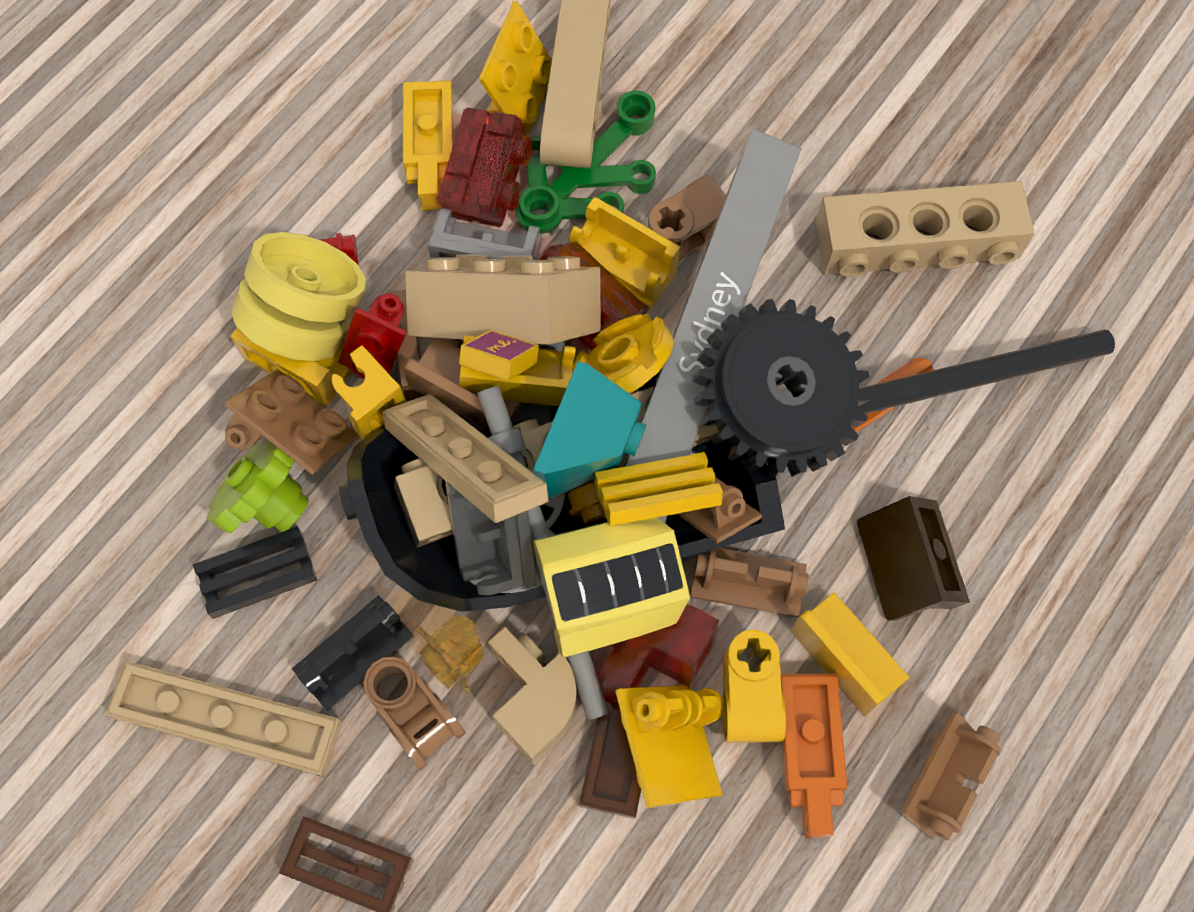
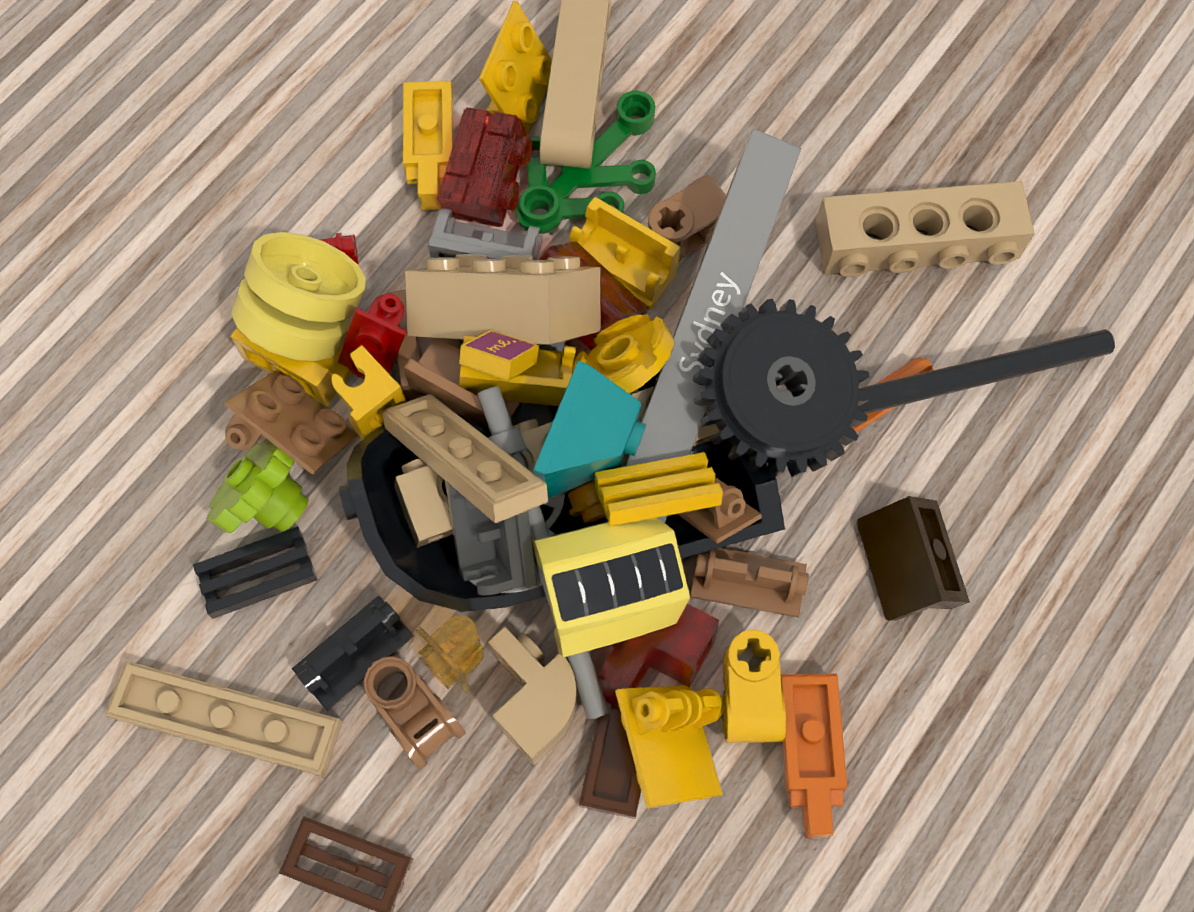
(847, 648): yellow panel -> none
(937, 799): medium nougat hinge -> none

